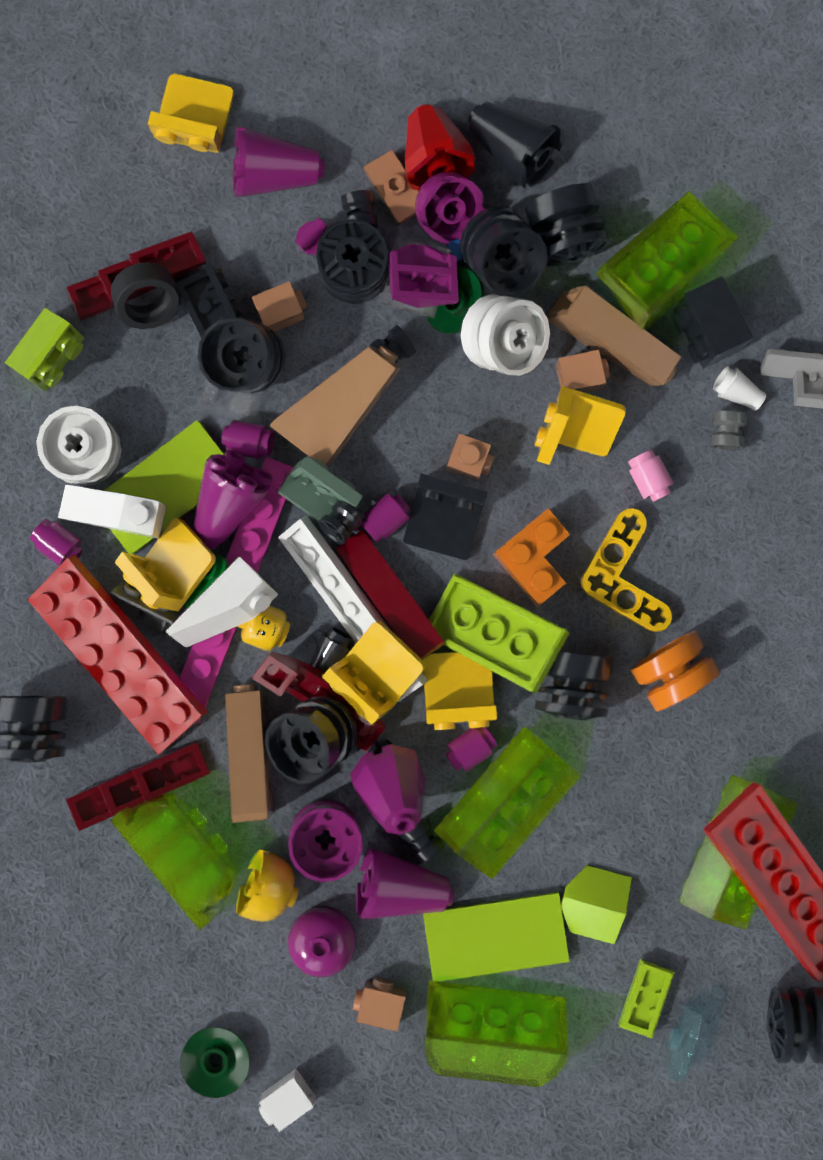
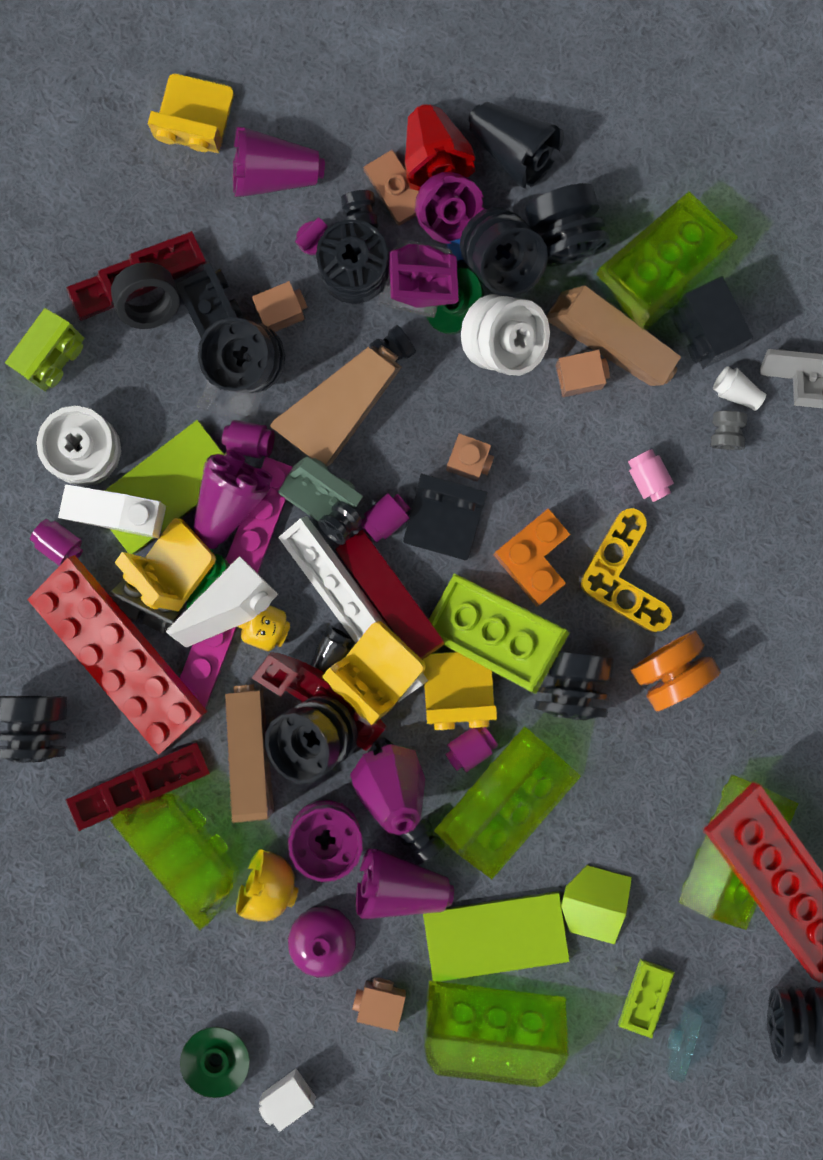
(579, 423): yellow bracket -> none

